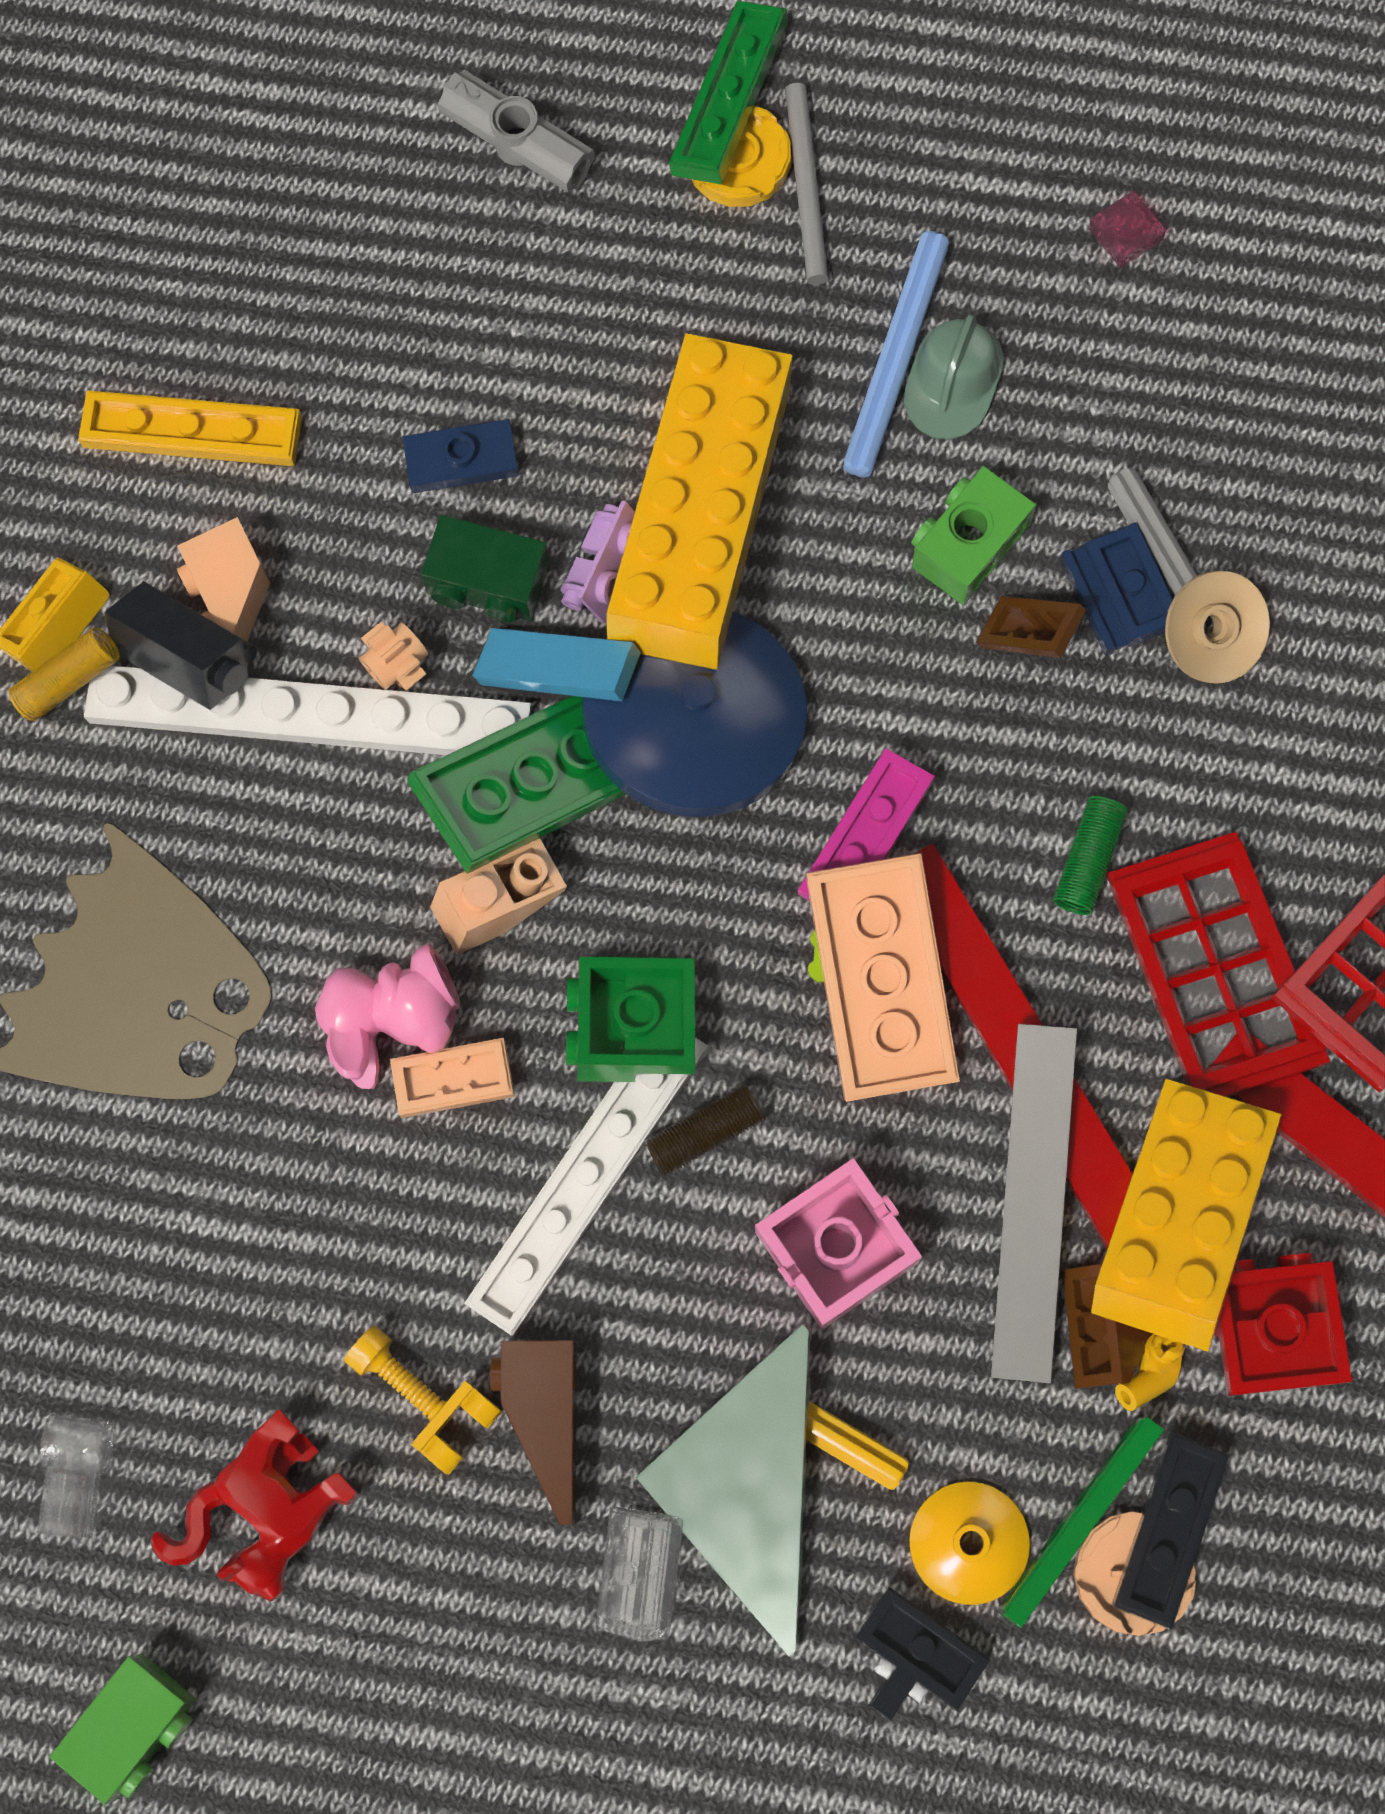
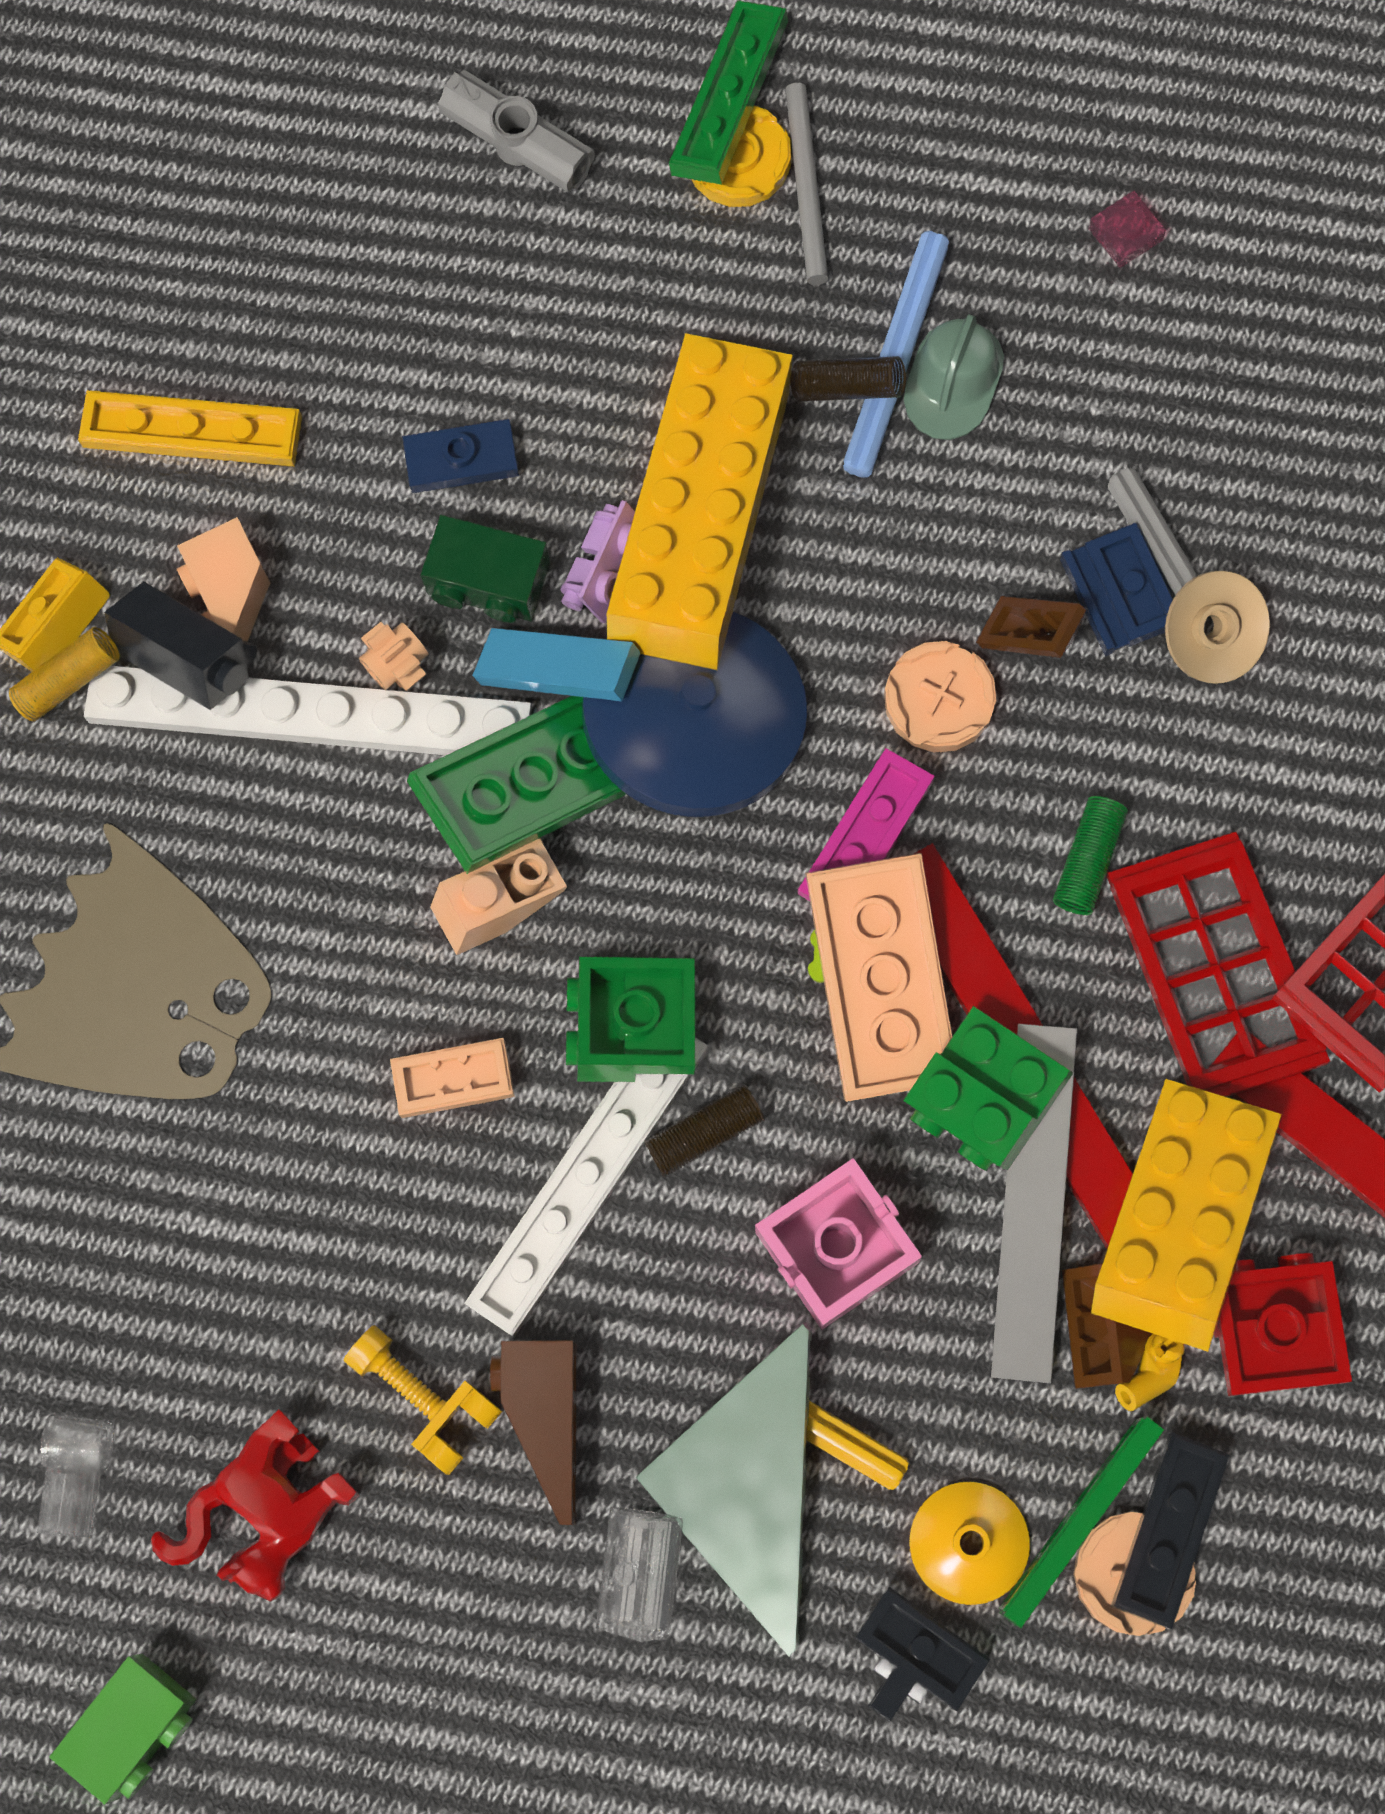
(407, 1004): bright pink animal -> none
(811, 381): none -> dark brown piece
(940, 696): none -> light nougat tile
(962, 564): bright green brick -> none
(986, 1091): none -> green plate

